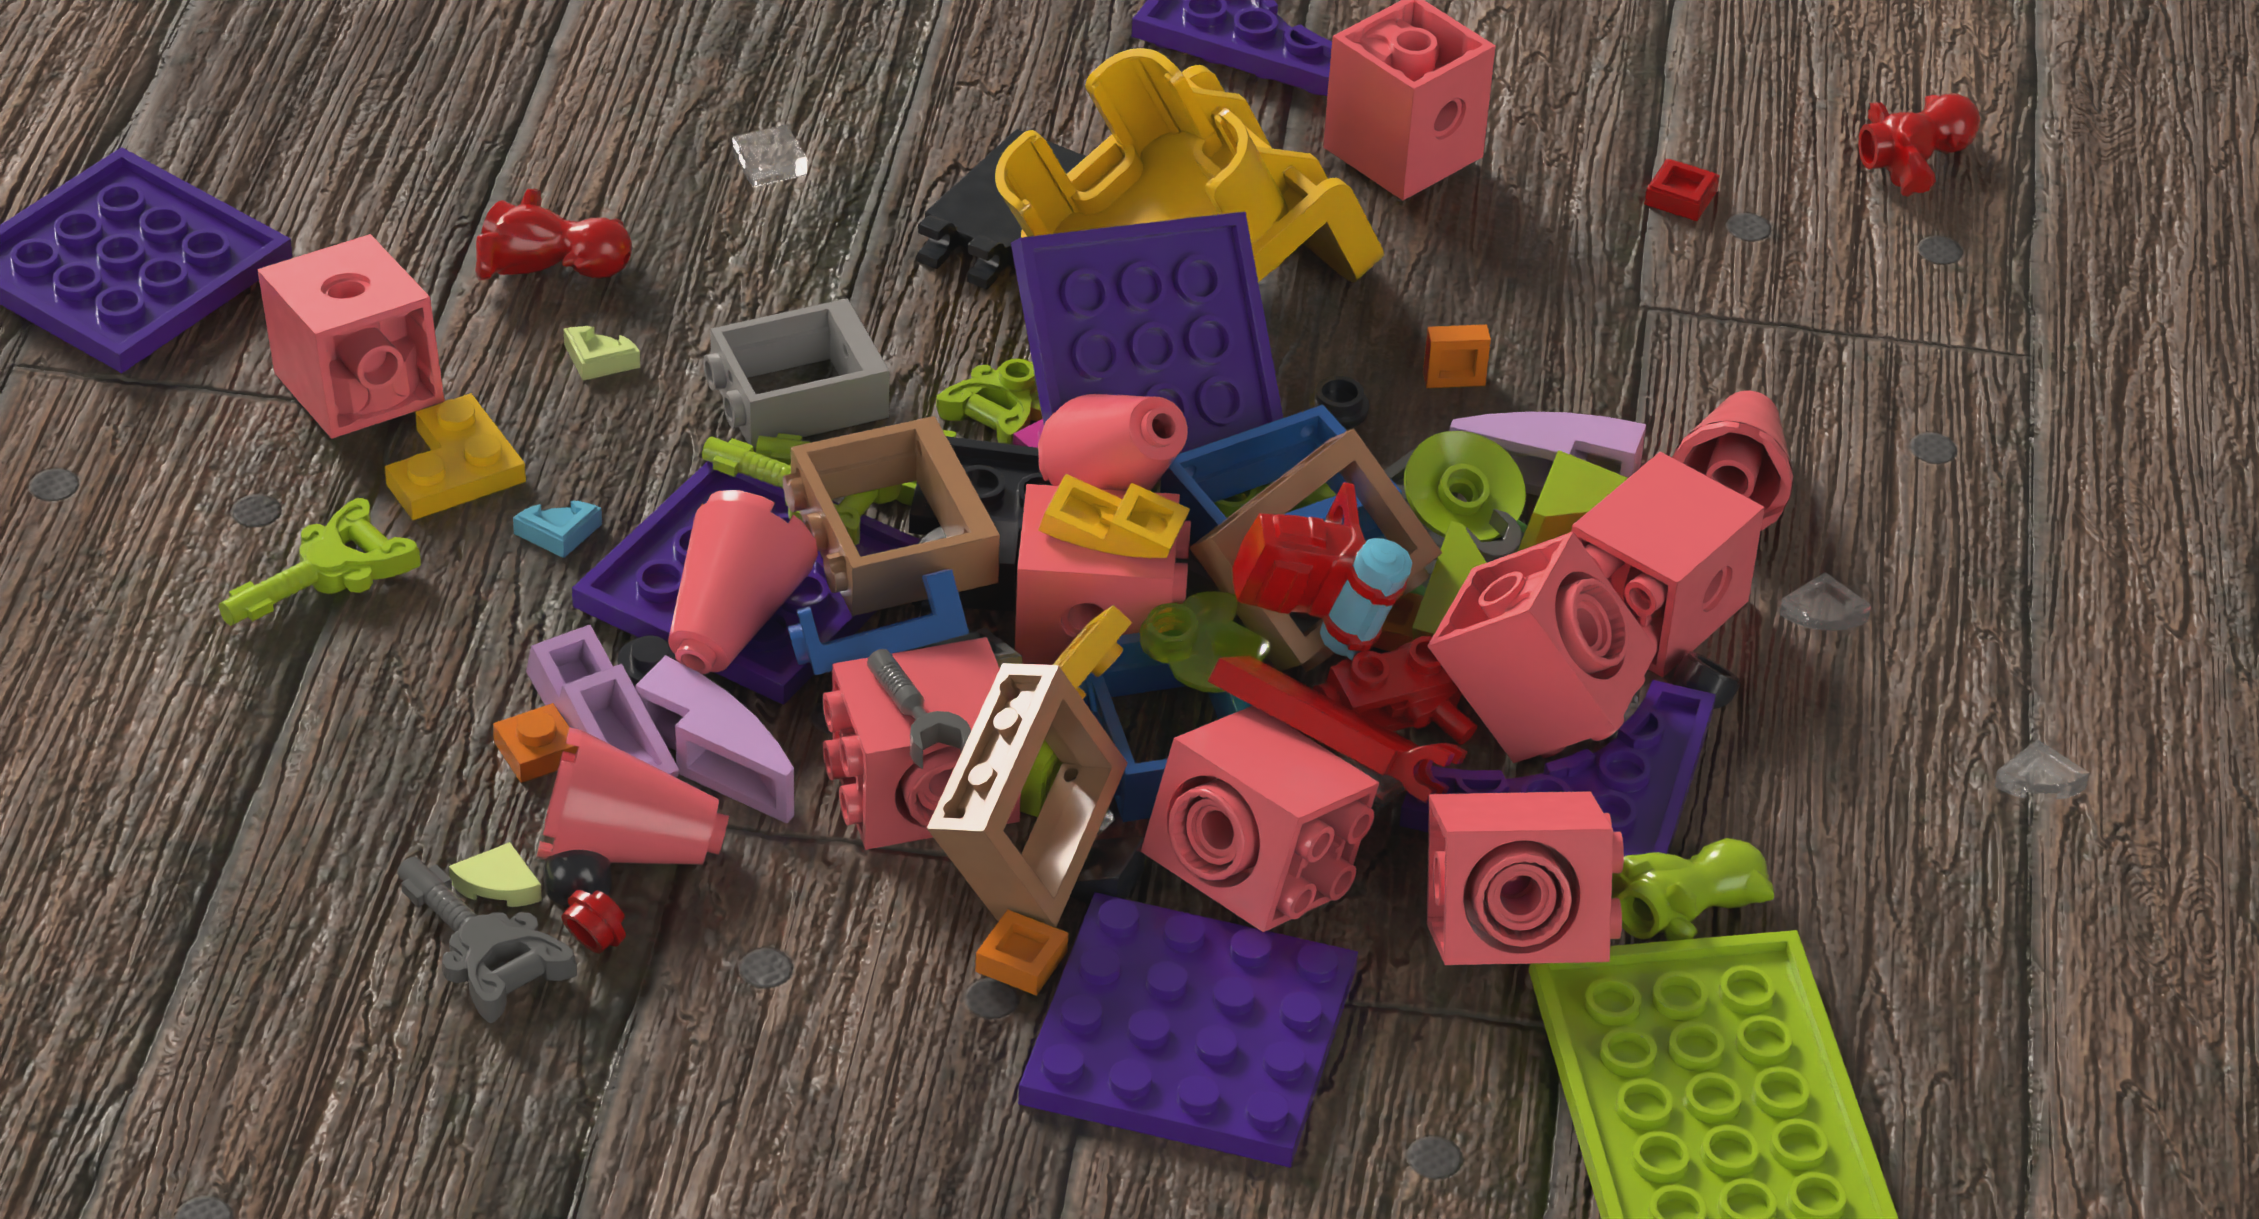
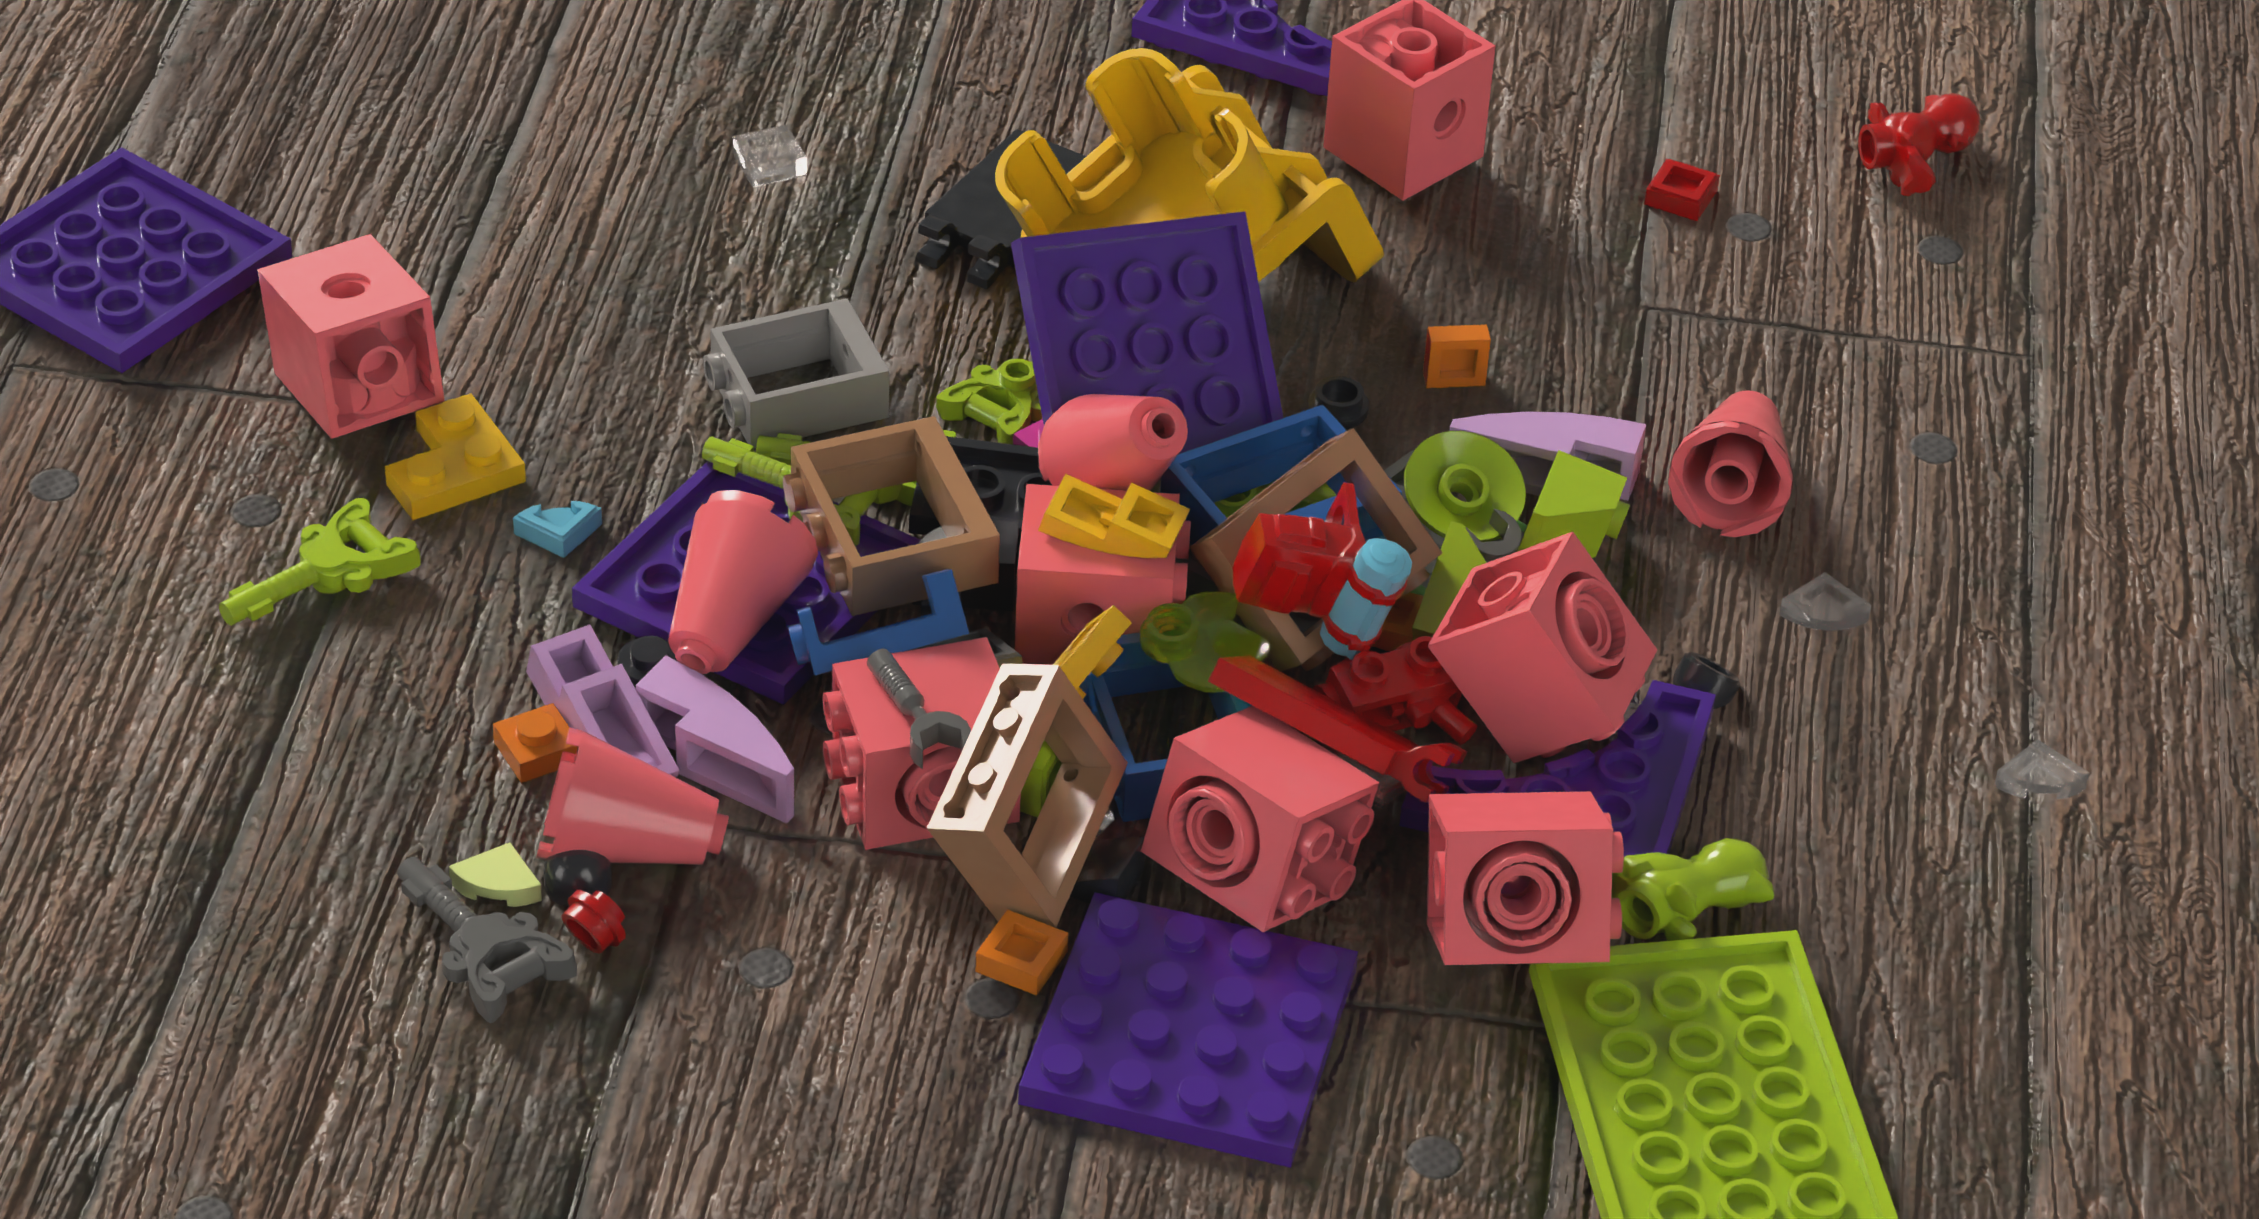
(535, 238): red animal -> none
(599, 354): yellowish green tile -> none
(1675, 553): coral brick -> none

